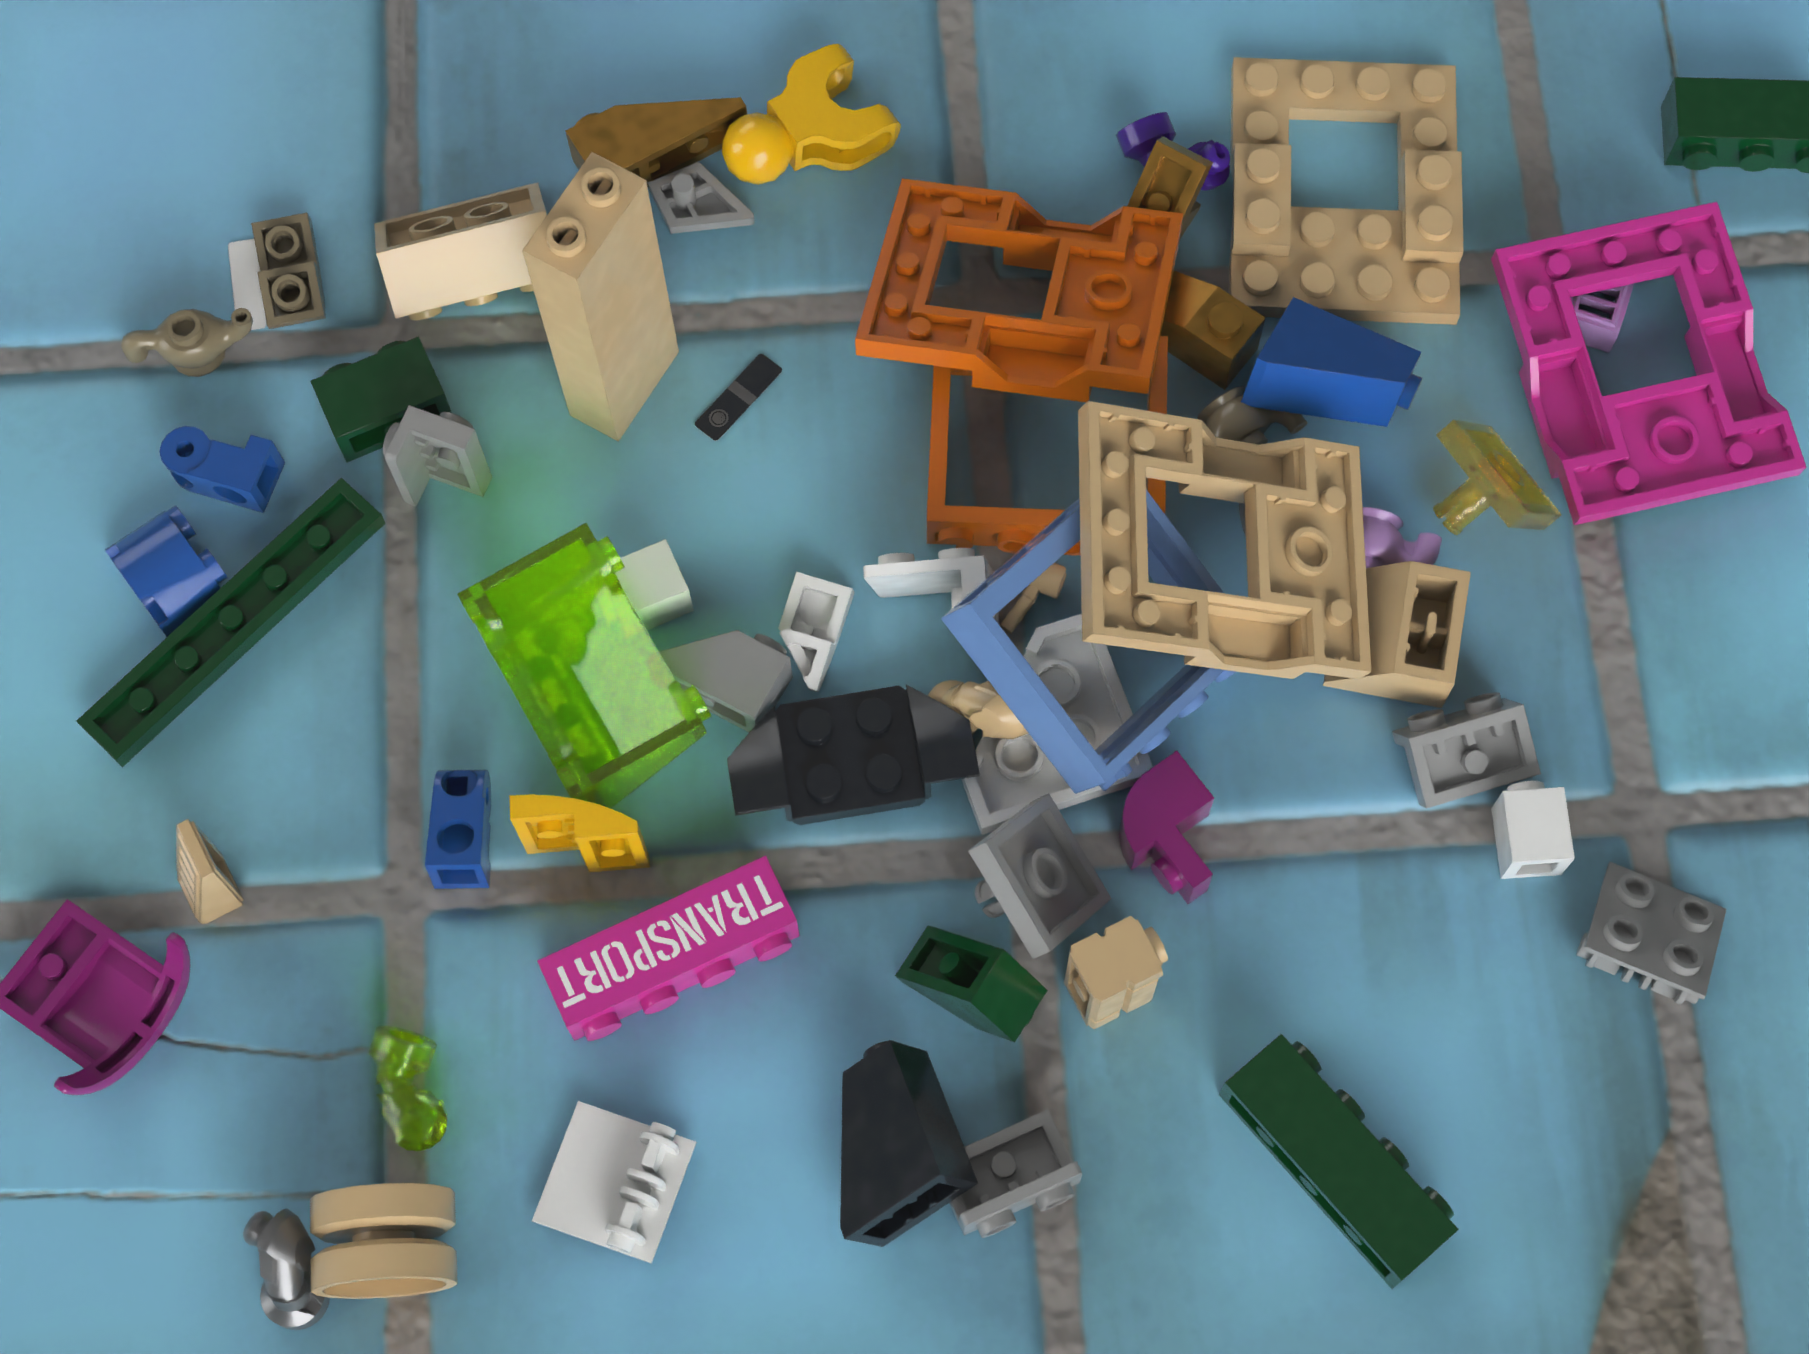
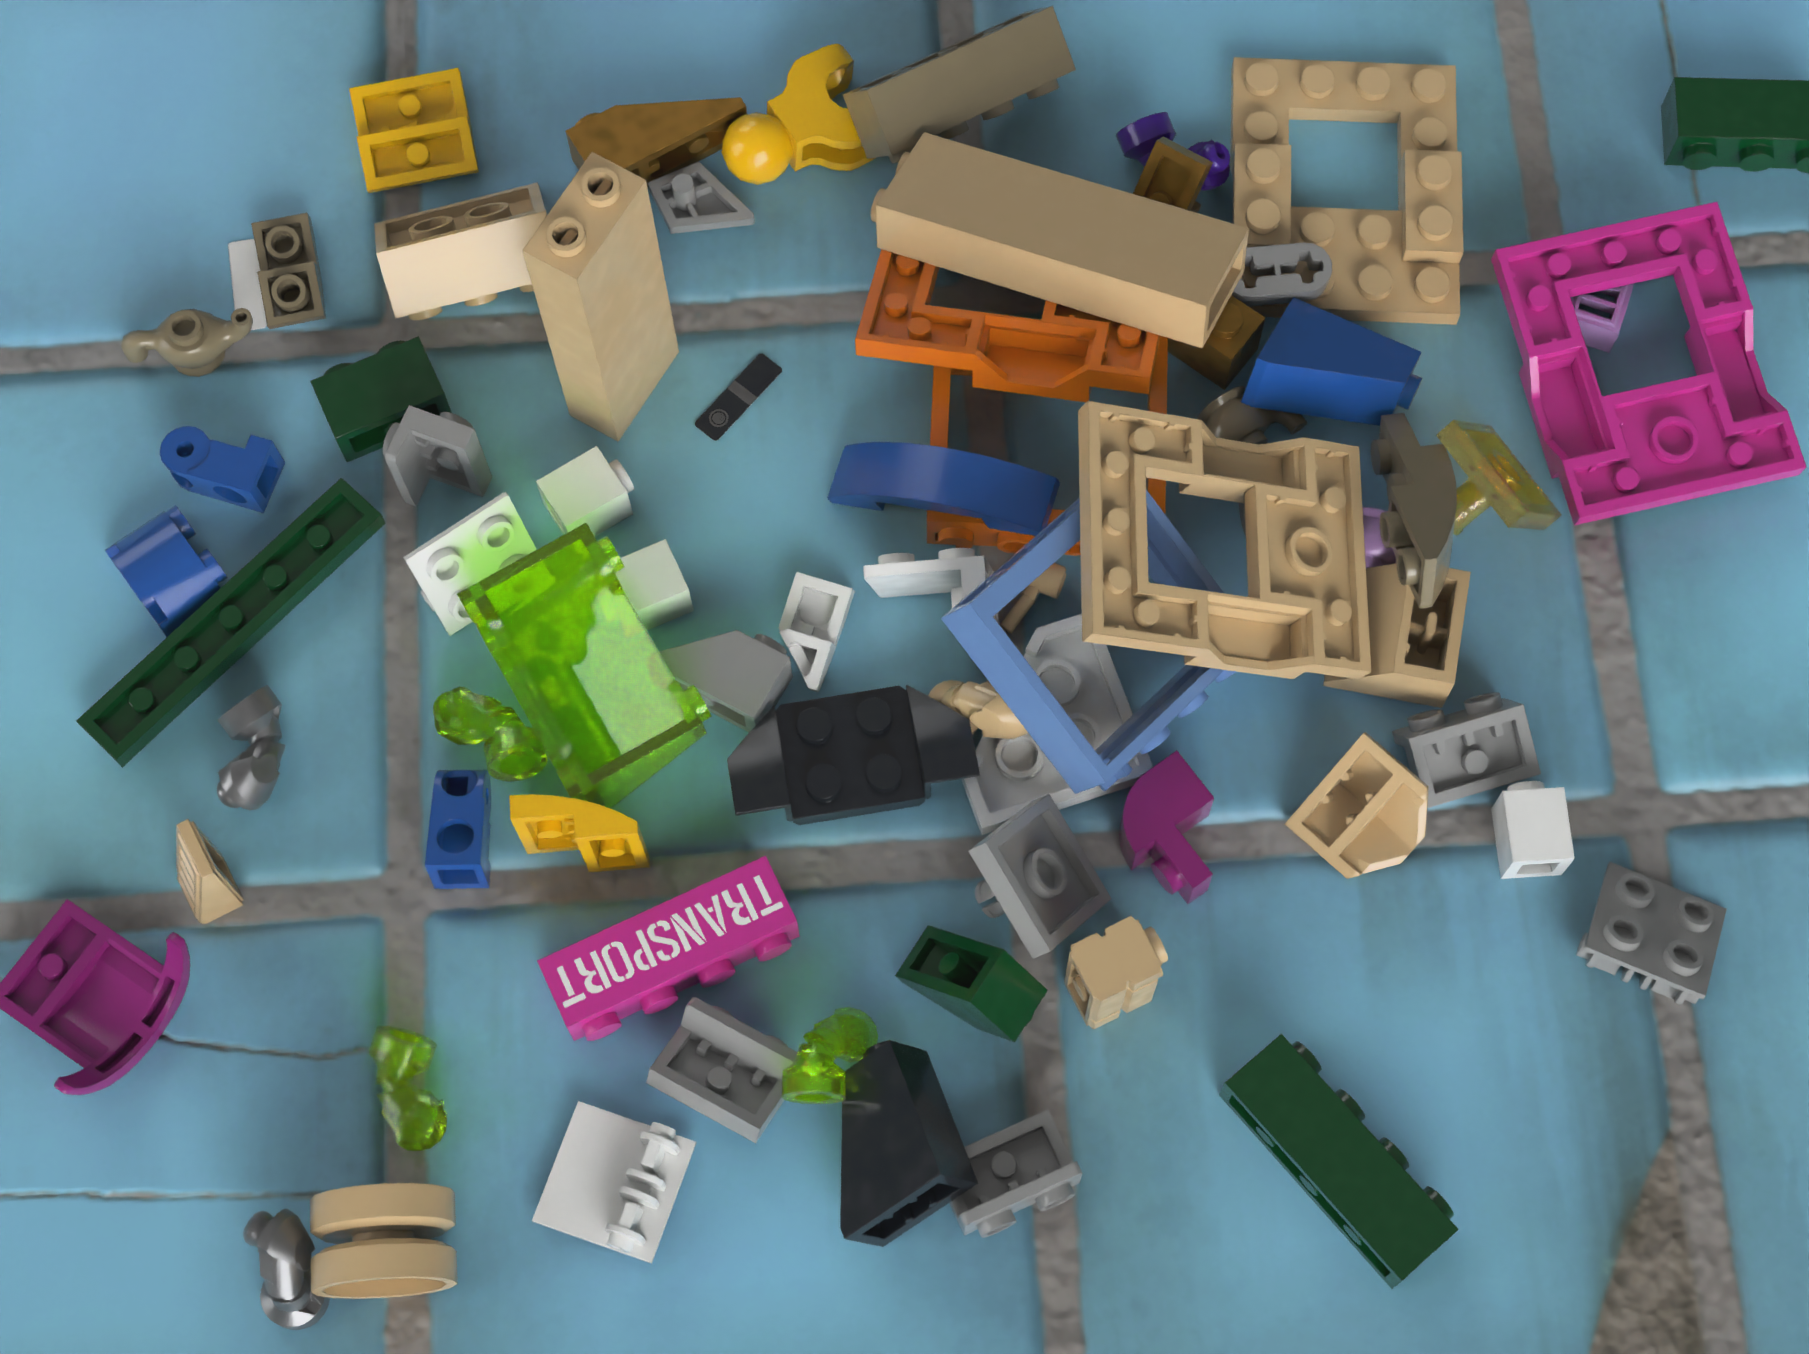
(252, 774): none -> flat silver arm
(414, 130): none -> yellow slope
(467, 554): none -> hinge
(509, 748): none -> clear neon green arm
(587, 492): none -> white brick
(723, 1069): none -> light grey bracket
(814, 1074): none -> clear neon green arm
(946, 482): none -> blue slope
(961, 83): none -> dark tan brick
(1061, 238): none -> tan brick
(1283, 259): none -> light grey beam
(1364, 811): none -> tan slope
(1420, 506): none -> dark tan slope

